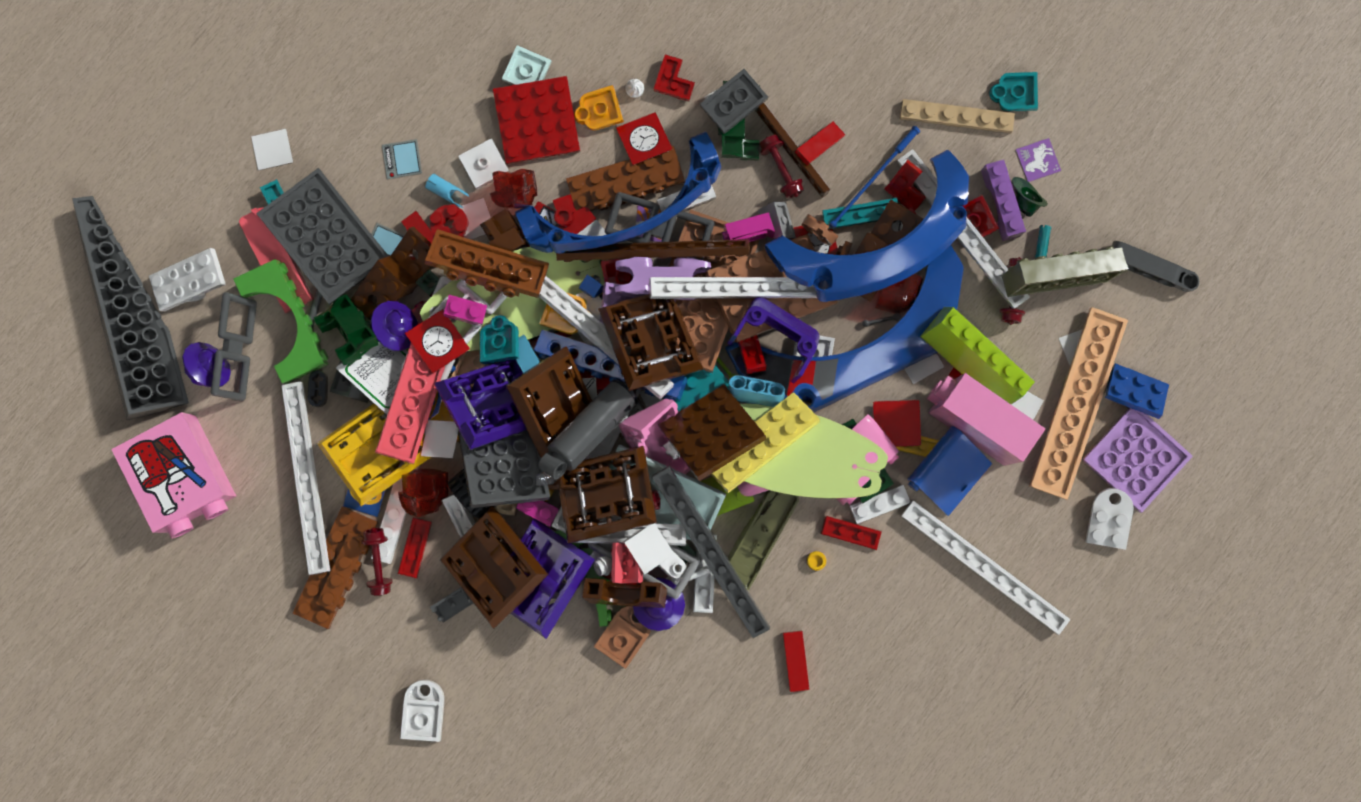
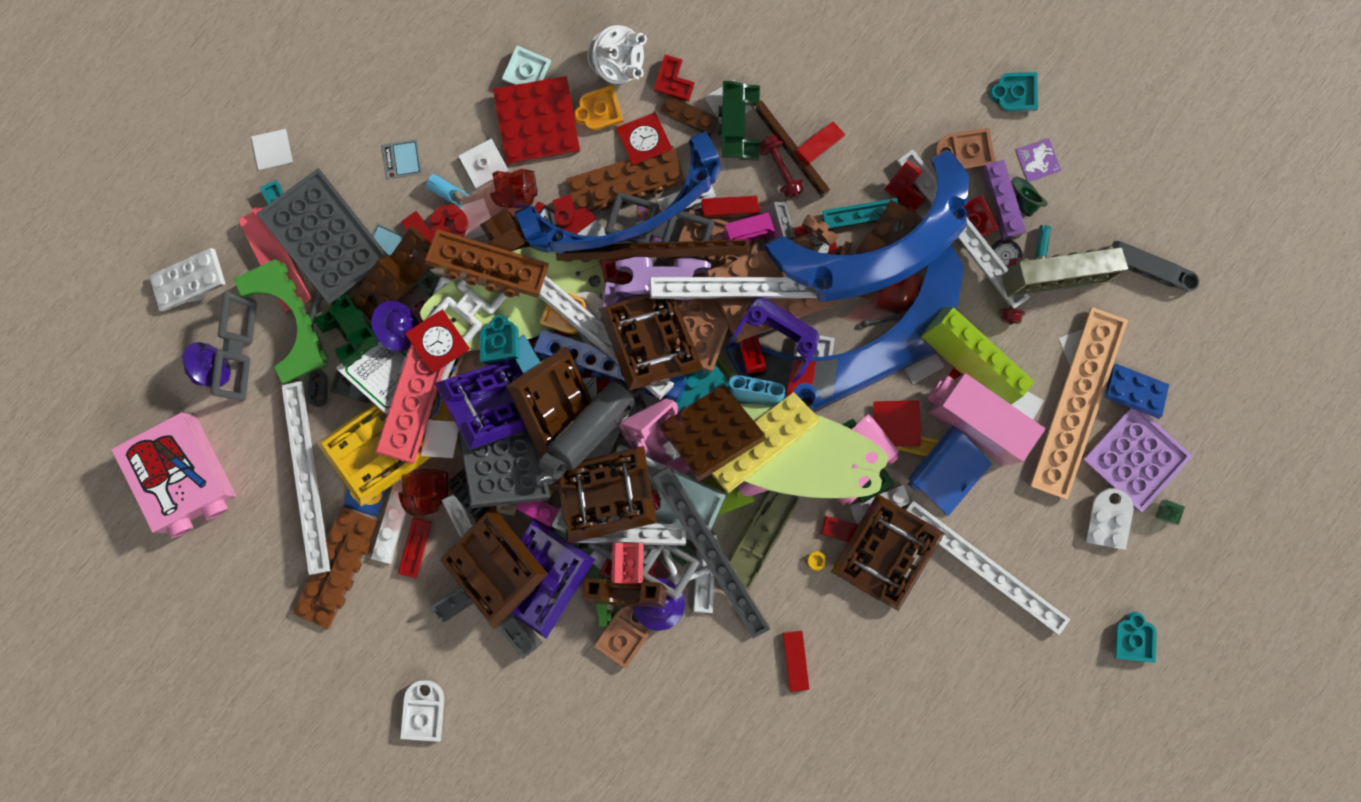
(132, 326): dark grey wedge -> none
(379, 585): dark red piece -> none
(465, 310): dark pink brick -> none
(520, 636): none -> dark grey hinge
(591, 287): blue slope -> none
(603, 566): white plate -> none
(617, 54): none -> white piece
(634, 88): white plate -> none
(649, 548): white sticker -> none
(669, 564): white plate -> none
(688, 115): none -> reddish brown plate
(730, 206): none -> red tile
(734, 101): dark grey plate -> none
(887, 552): none -> reddish brown piece
(899, 148): blue piece -> none
(957, 116): tan plate -> none
(970, 147): none -> nougat plate
(1007, 250): none -> sticker
(1135, 639): none -> teal plate
(1175, 512): none -> clear green plate

